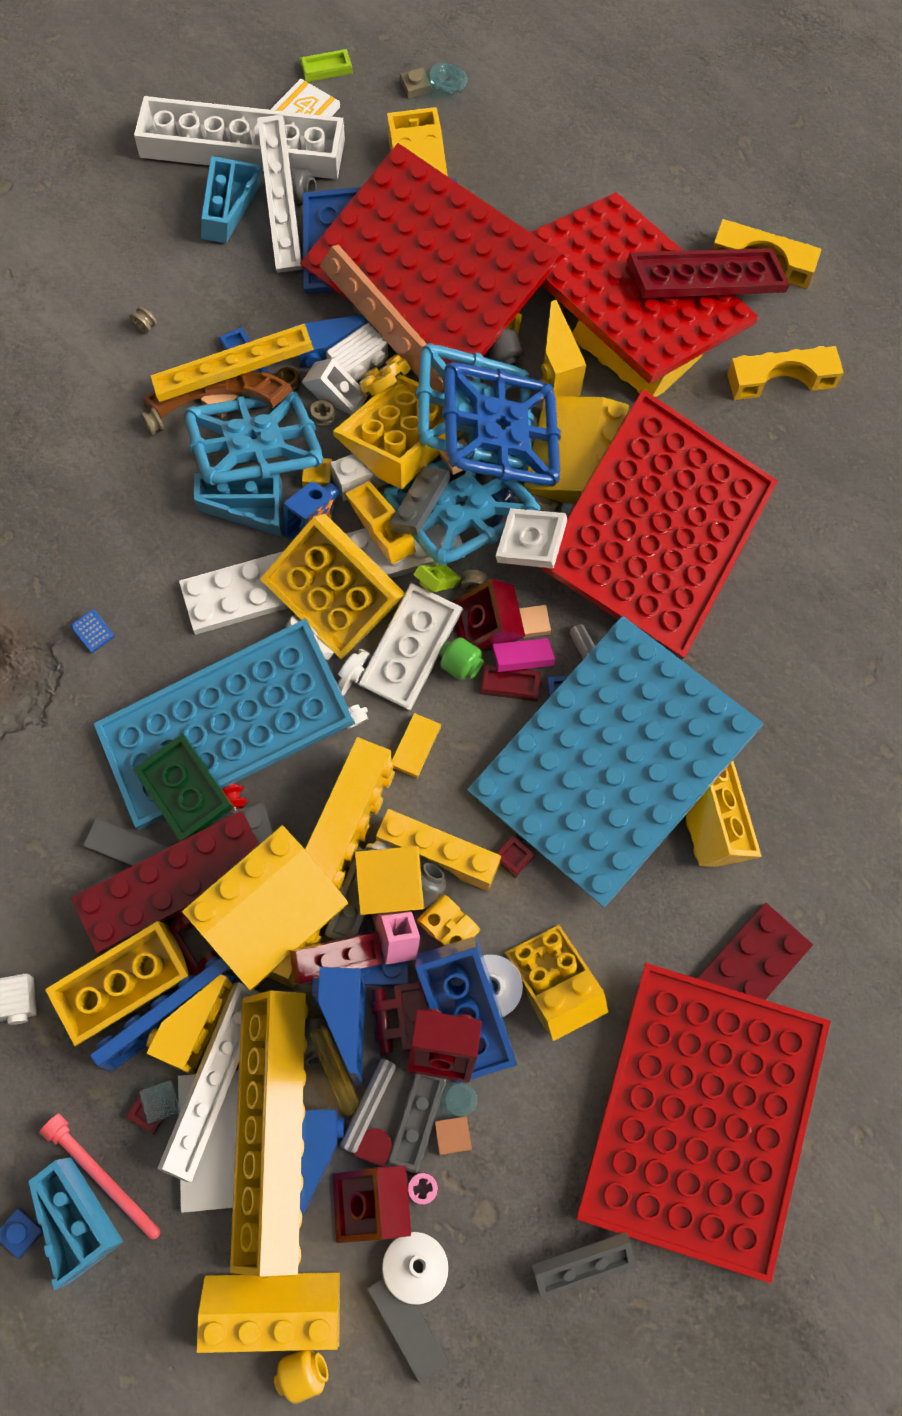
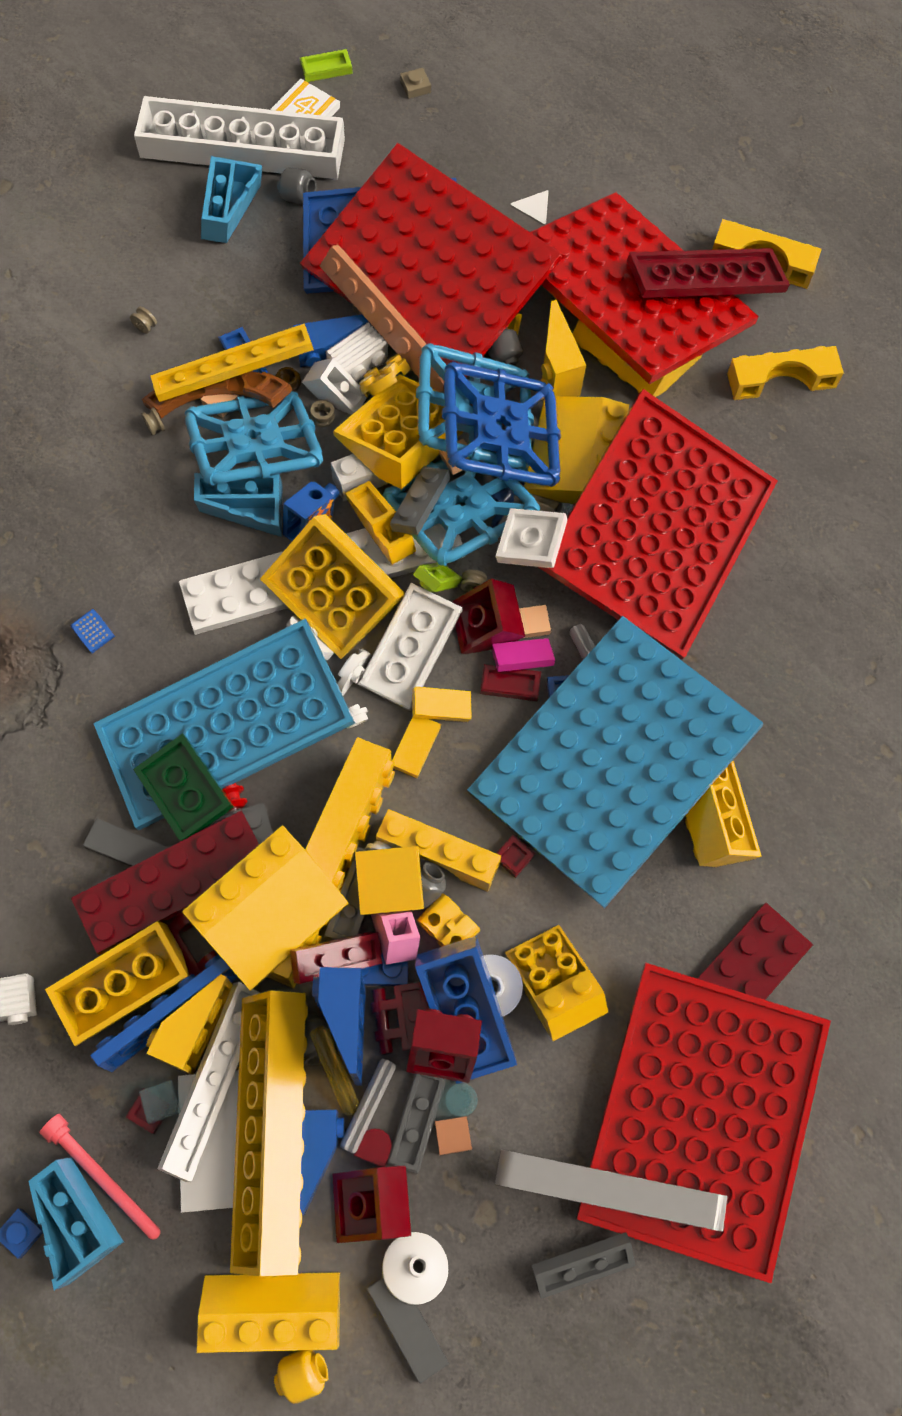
(279, 193): white plate -> none
(320, 474): yellow plate -> none
(420, 133): yellow slope -> none
(430, 1195): bright pink bush -> none
(441, 704): none -> yellow tile
(442, 71): clear light blue gear -> none
(461, 659): bright green head -> none
(534, 206): none -> white sticker
(611, 1190): none -> light grey beam

